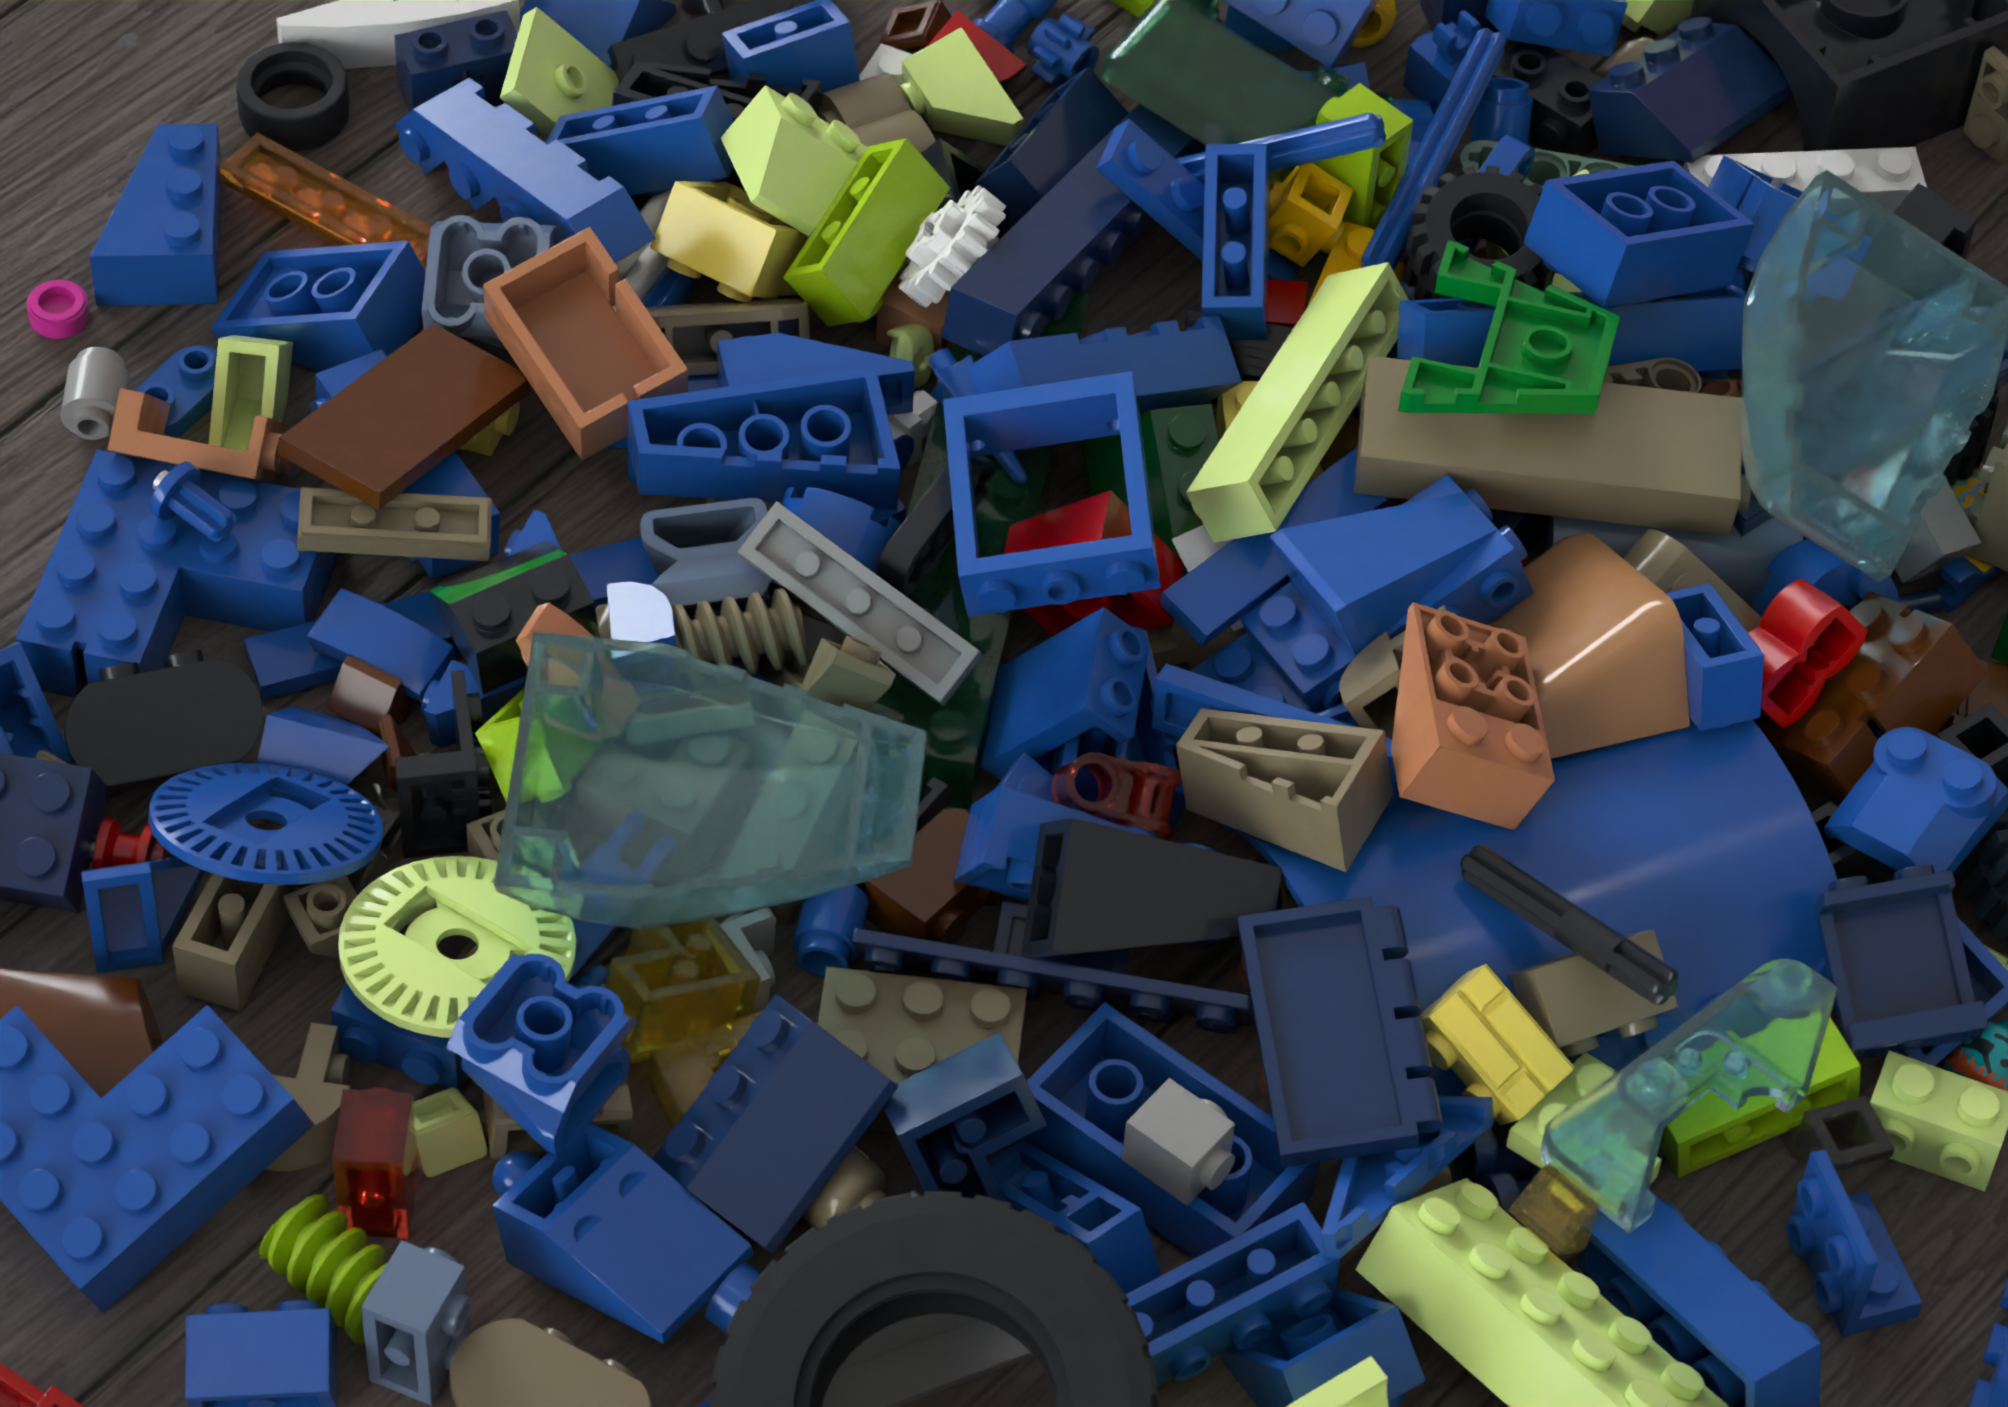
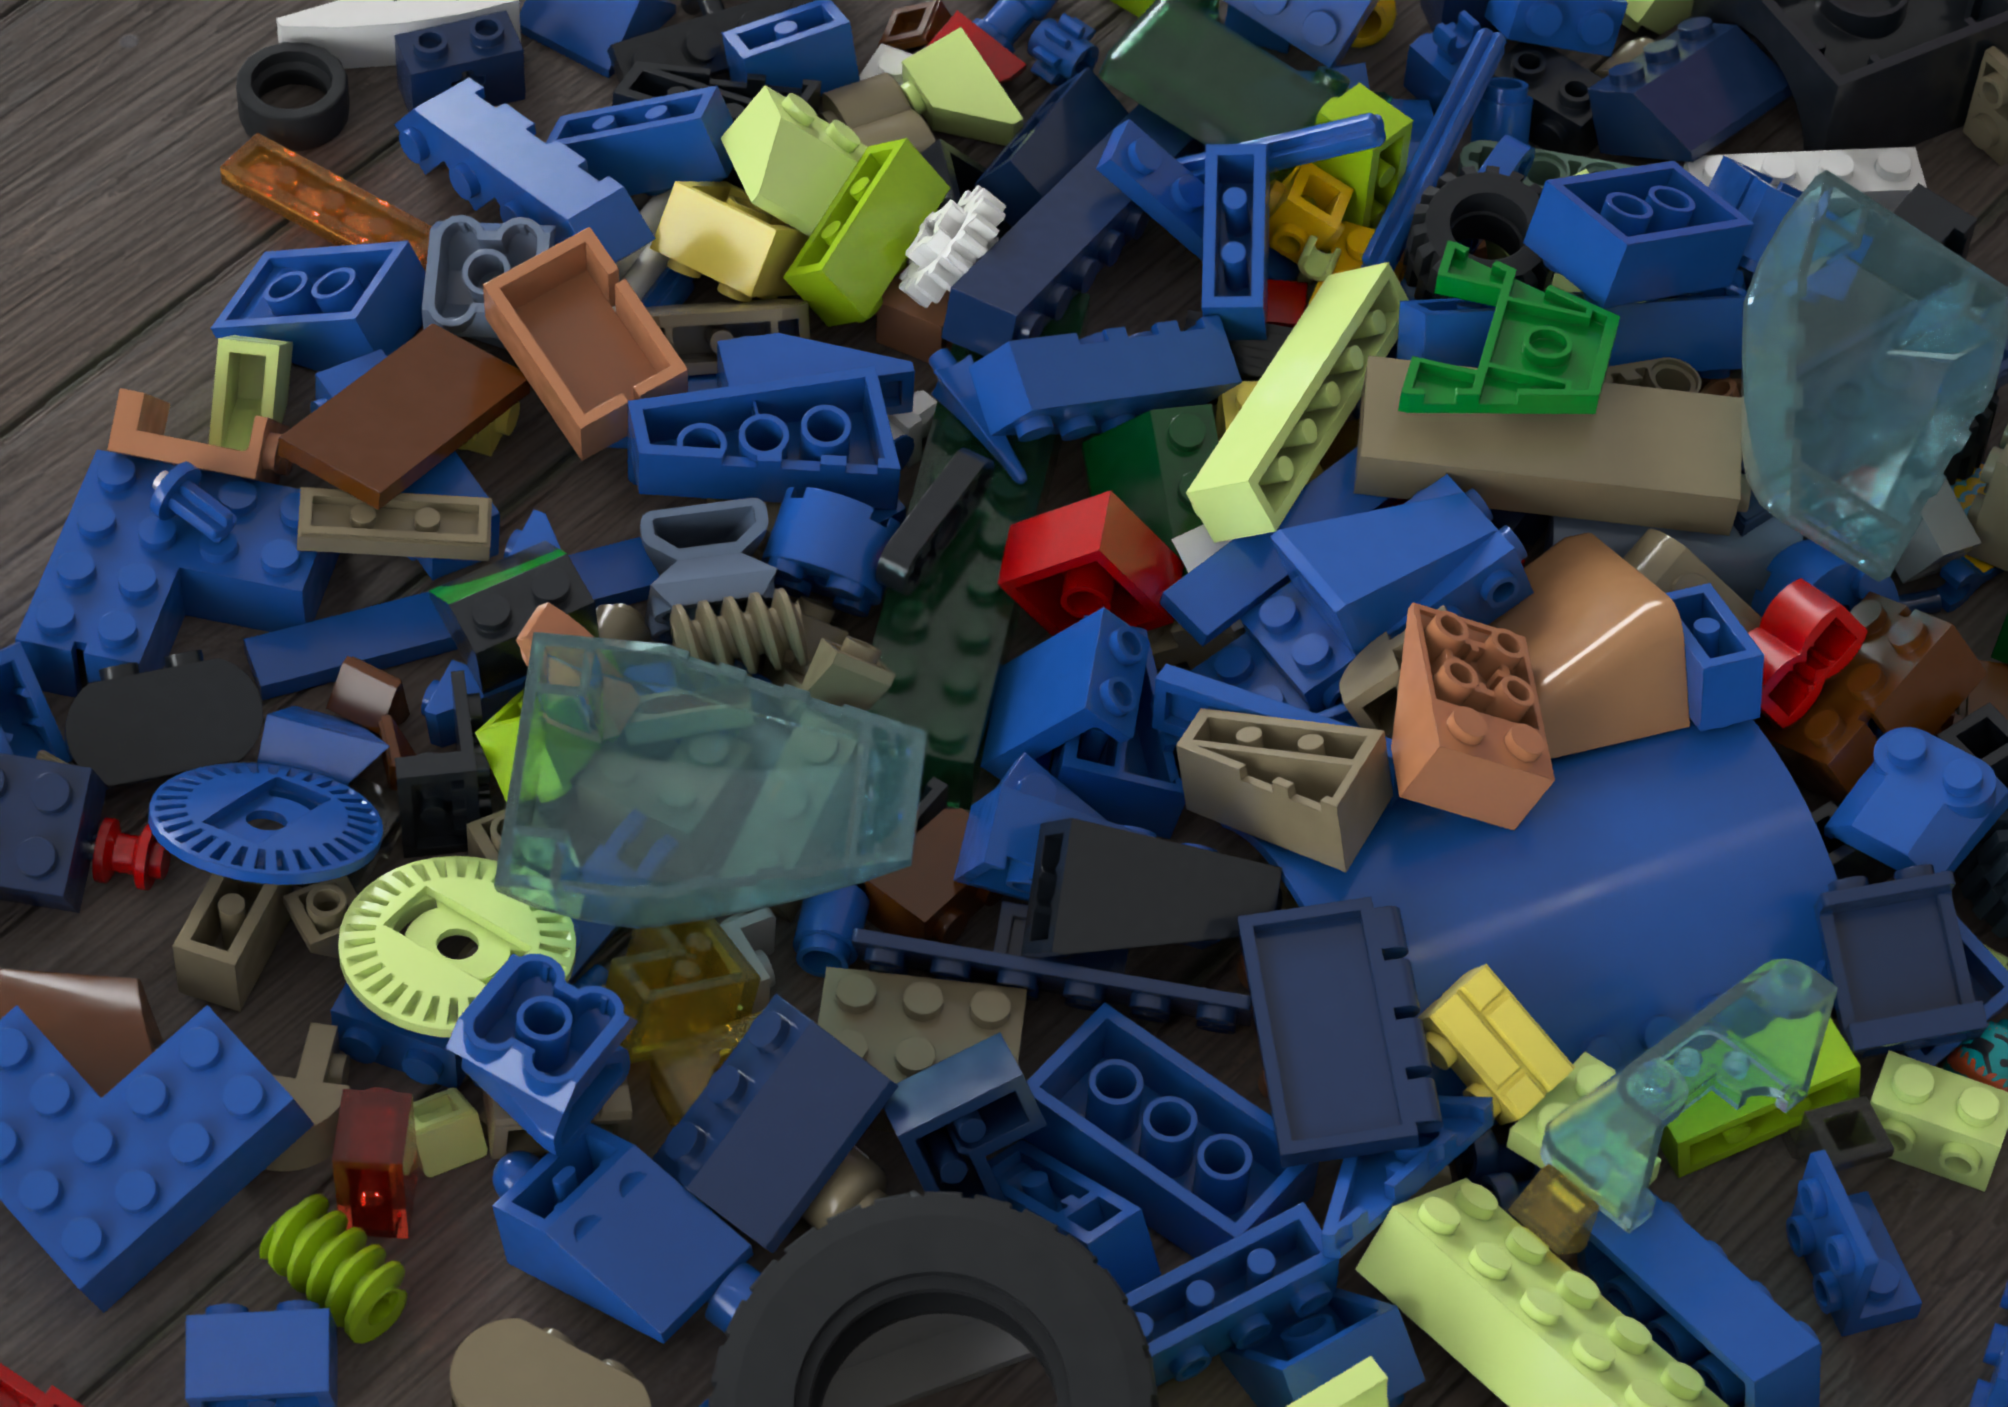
(58, 309): dark pink tile -> none
(93, 392): light grey brick -> none
(136, 909): blue slope -> none
(165, 225): blue wedge -> none
(186, 384): blue plate -> none
(382, 639): blue slope -> none
(416, 1321): sand blue brick -> none
(554, 74): yellowish green plate -> none
(640, 613): brick -> none
(859, 603): light grey plate -> none
(913, 344): yellowish green piece -> none
(1036, 419): blue window -> none
(1128, 791): clear red piece -> none
(1180, 1142): light grey brick -> none
(1316, 264): none -> yellowish green hand
(1570, 925): black axle -> none
(1579, 1000): dark tan brick -> none

